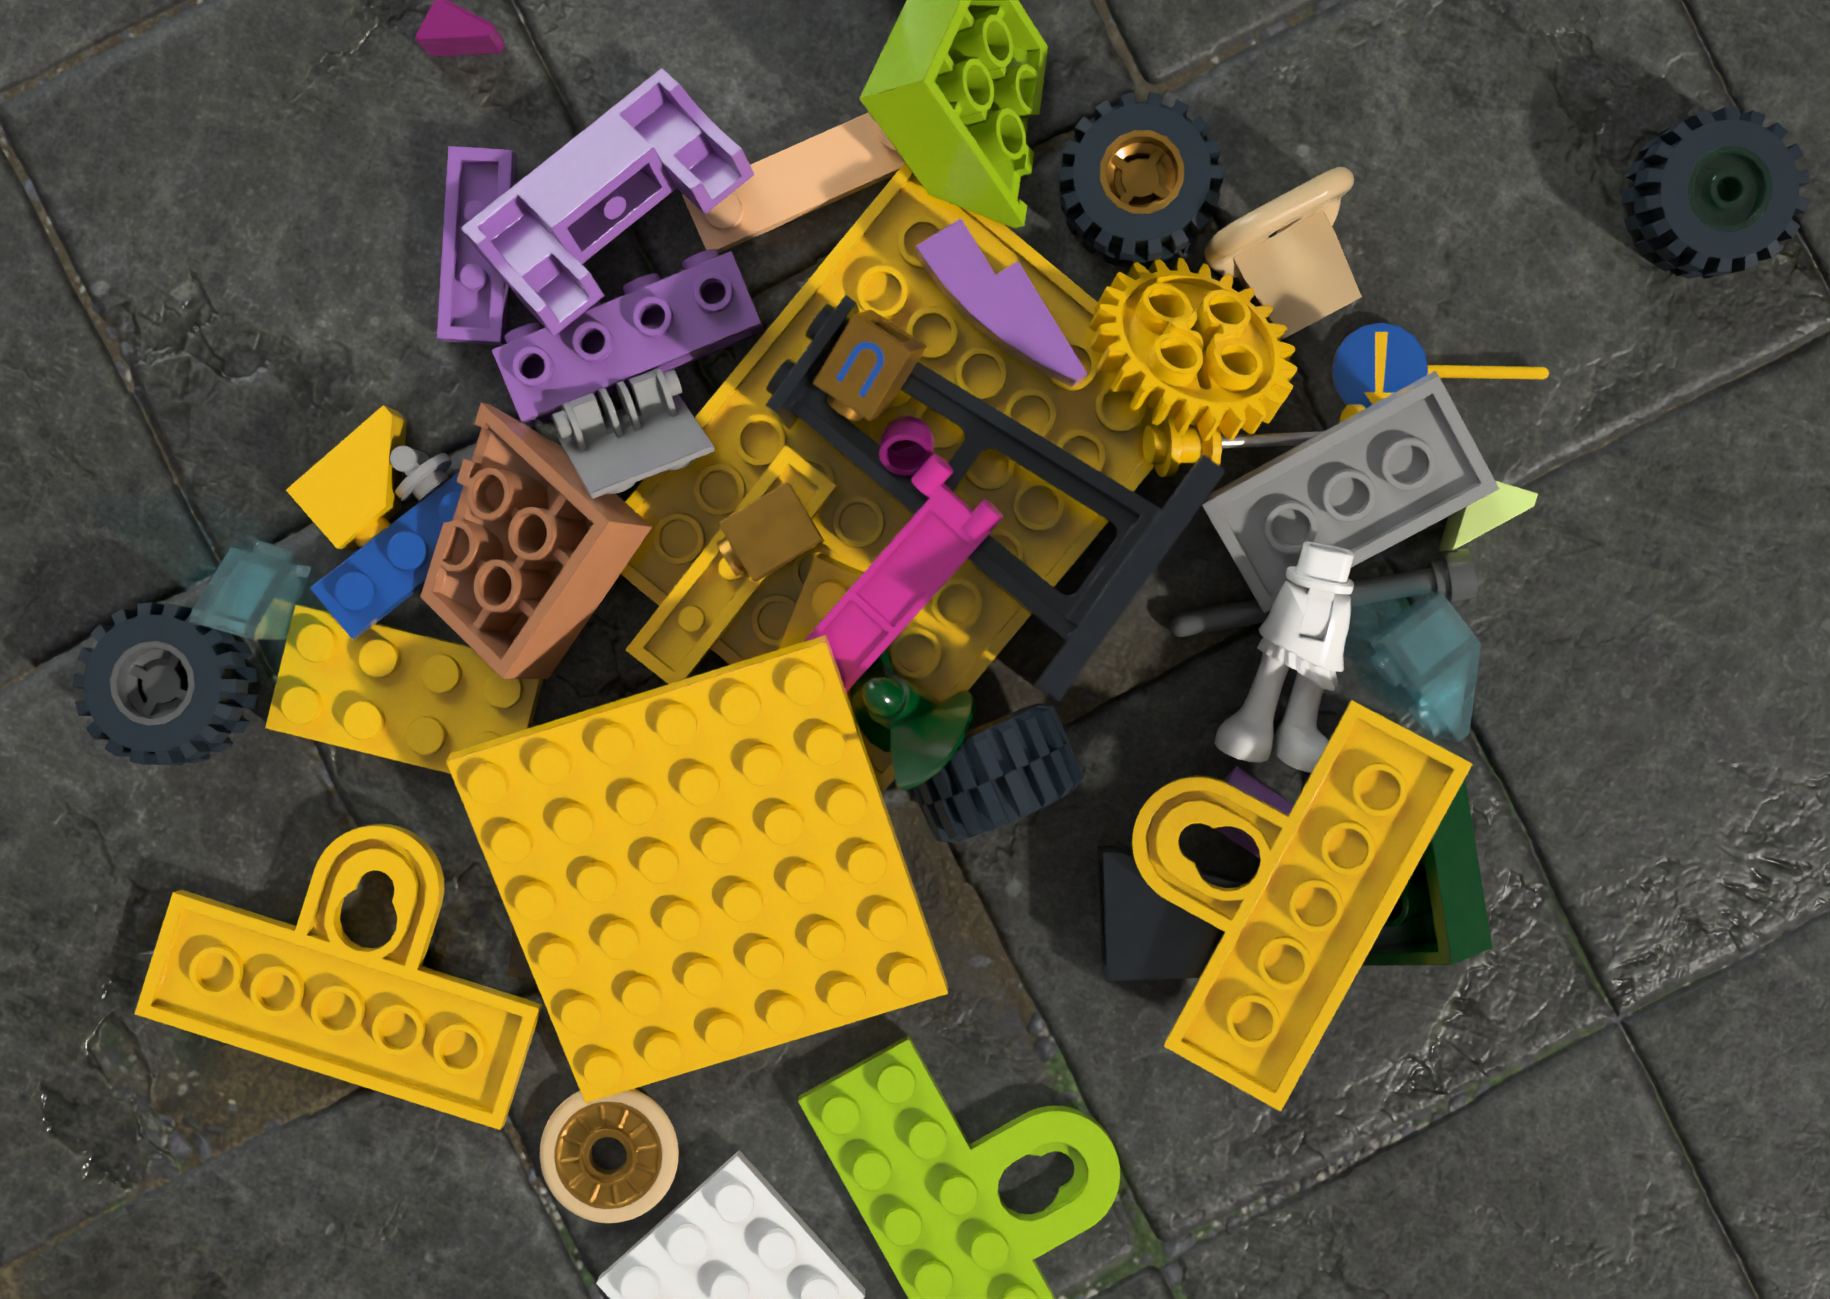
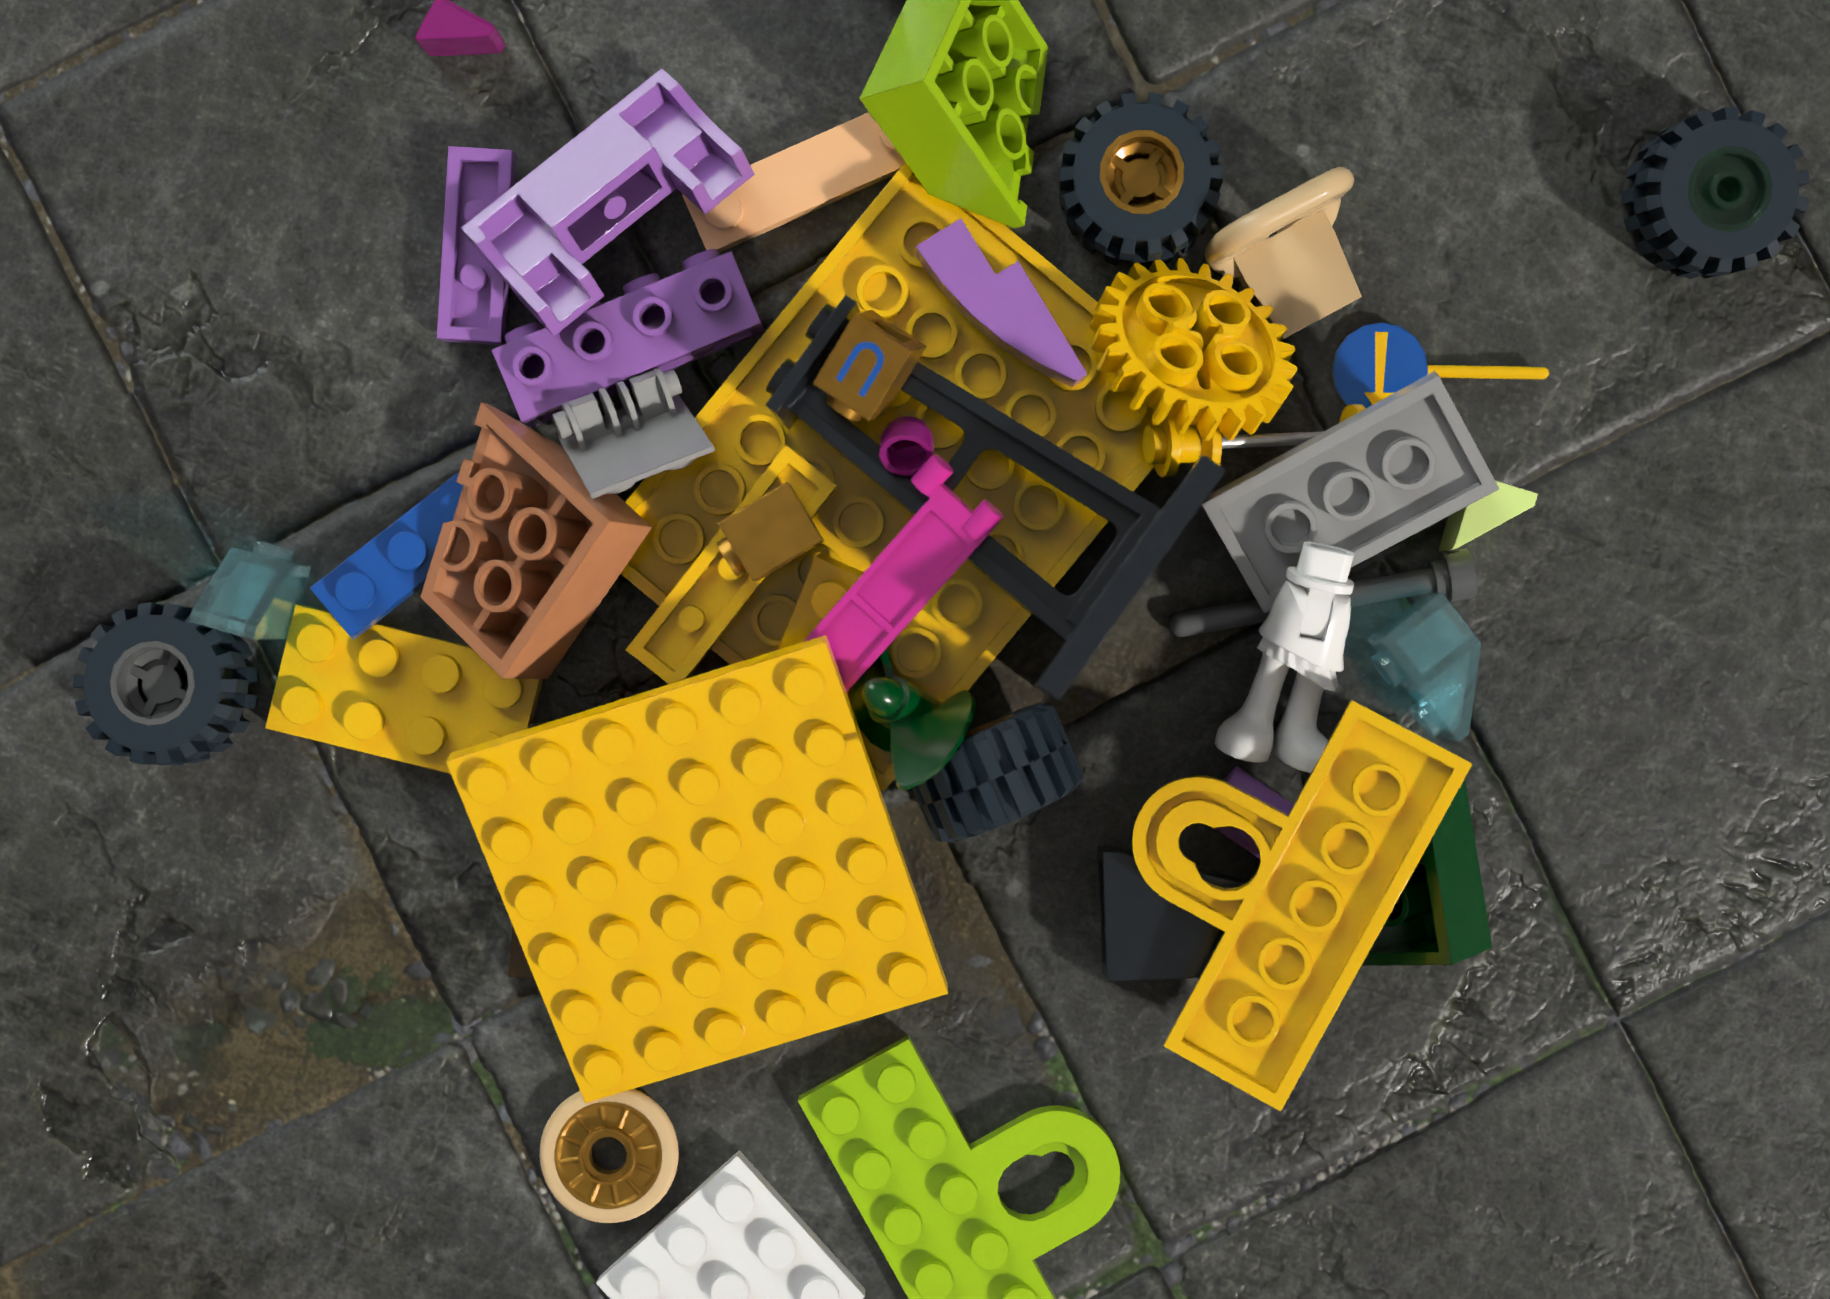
(340, 1005): yellow plate -> none
(355, 484): yellow slope -> none
(422, 473): light grey plate -> none

